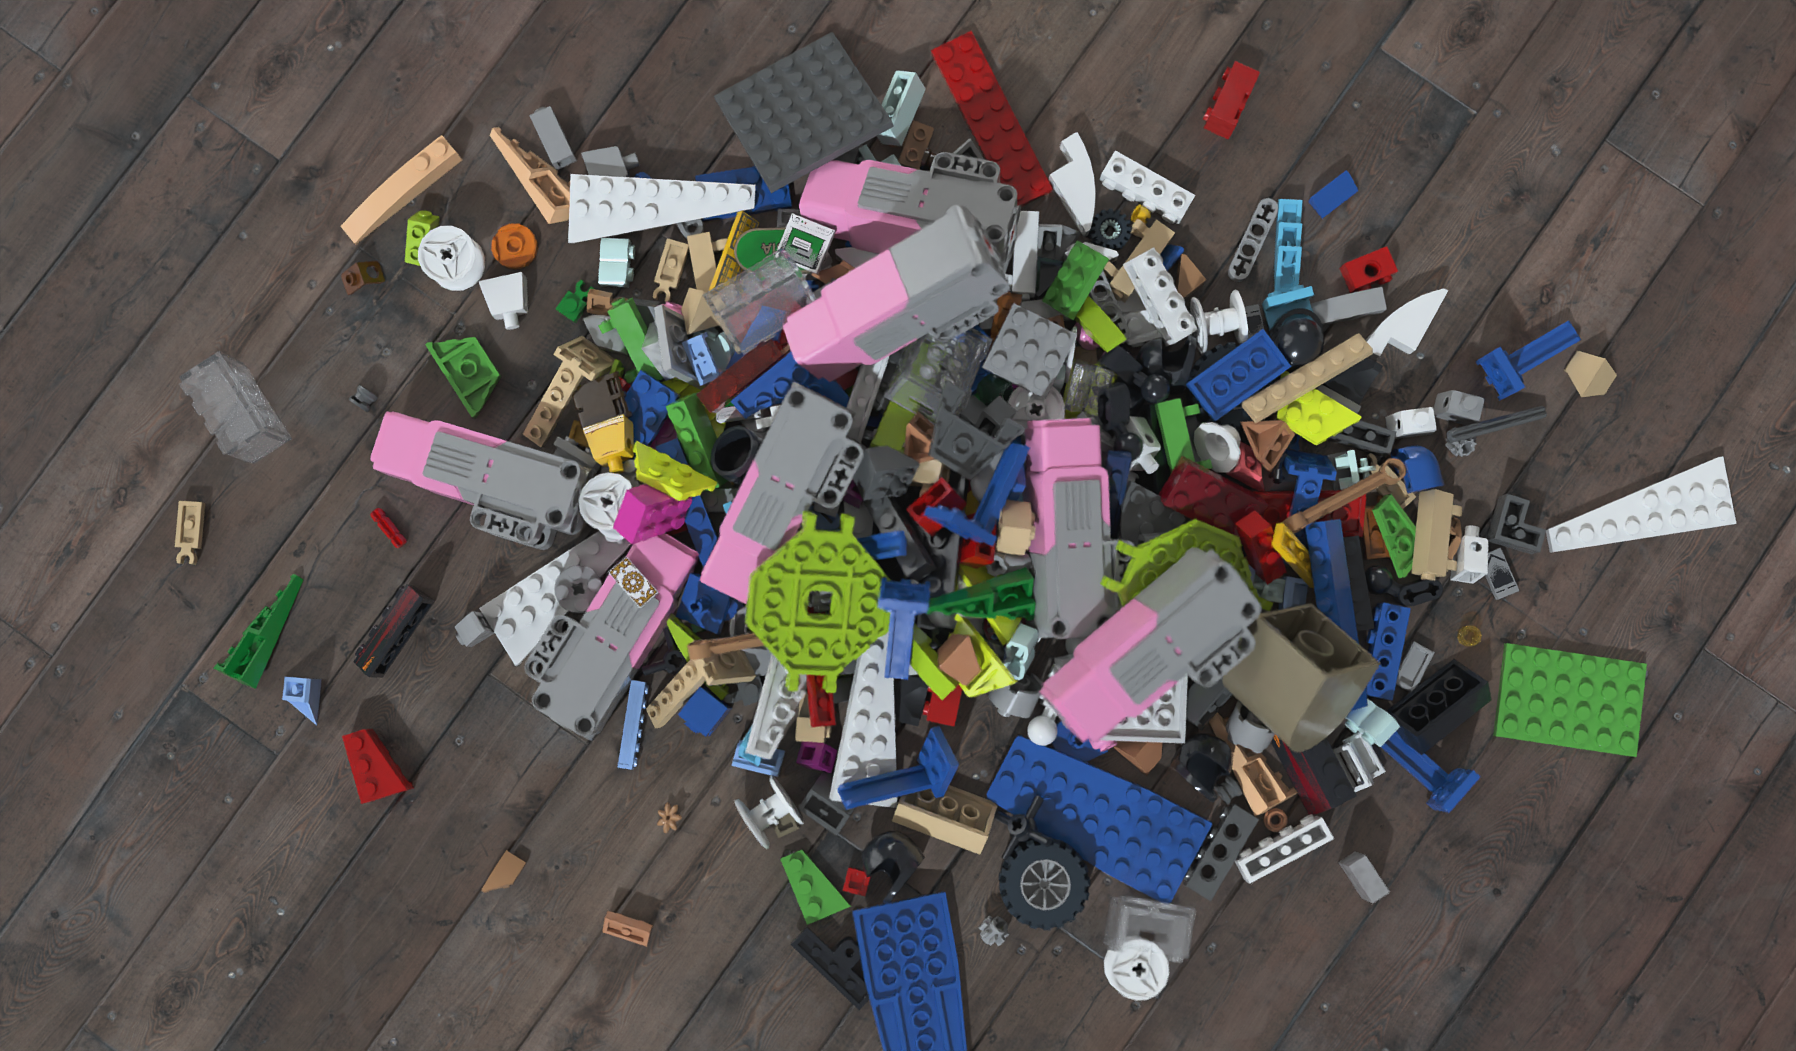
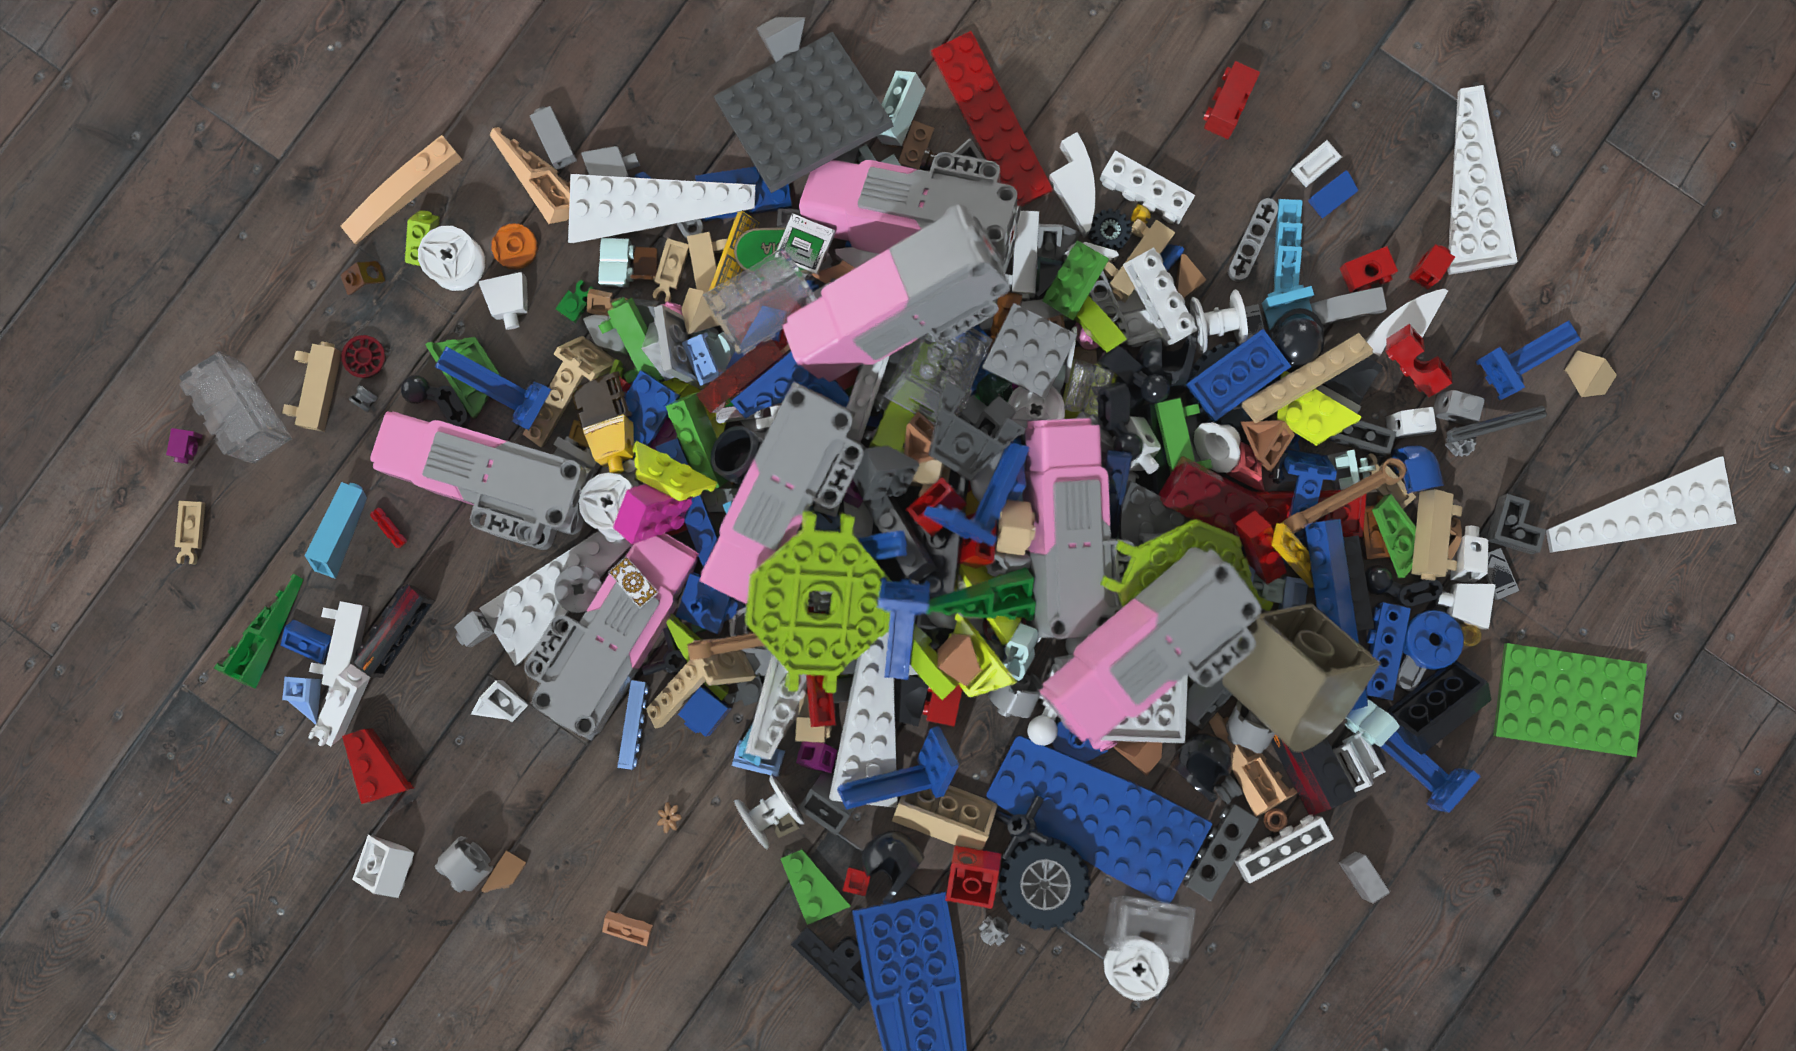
(183, 445): none -> magenta brick
(306, 641): none -> blue slope
(317, 386): none -> tan brick
(336, 530): none -> medium azure slope
(340, 706): none -> white brick
(345, 640): none -> white brick
(363, 356): none -> dark red wheel
(383, 866): none -> white slope
(416, 390): none -> black beam
(464, 864): none -> light grey brick
(499, 702): none -> white slope
(524, 402): none -> blue bracket
(644, 263): none -> reddish brown bracket
(782, 35): none -> light grey slope
(973, 877): none -> red brick
(1316, 163): none -> white tile
(1418, 644): none -> blue plate
(1427, 375): none -> red arch
(1432, 266): none -> red brick
(1469, 603): none -> white torso
(1479, 212): none -> white wing

